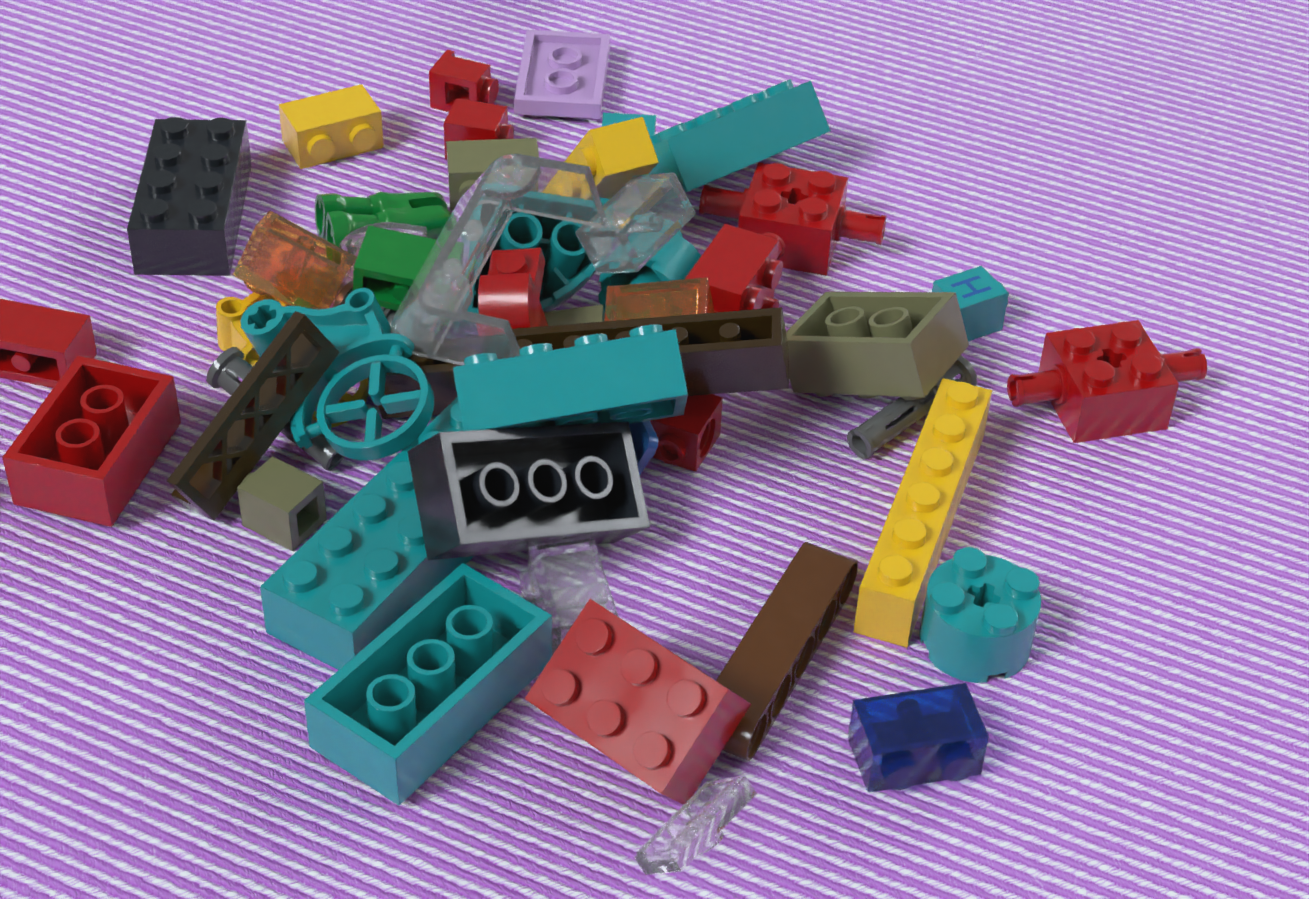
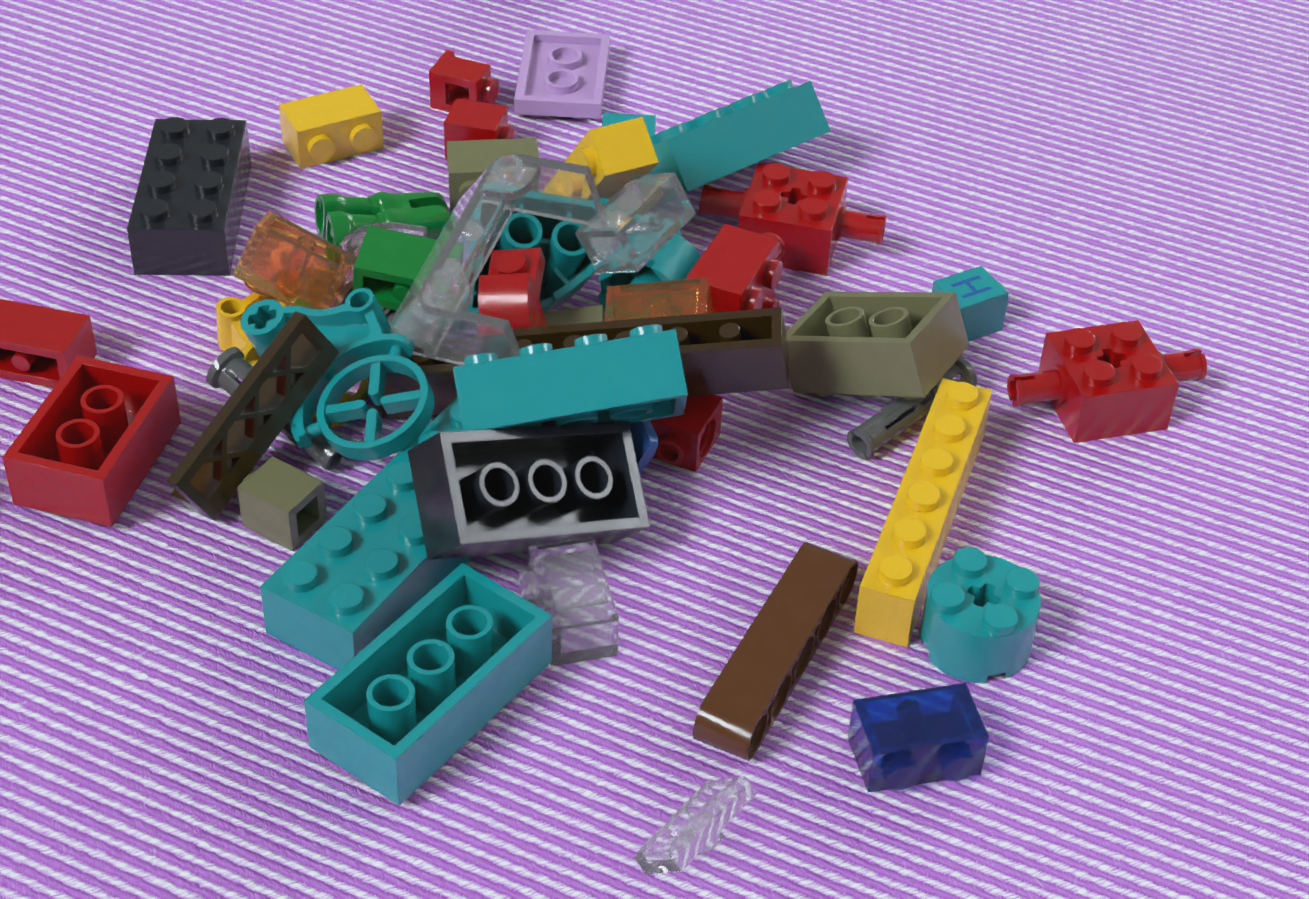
(637, 702): brick -> none

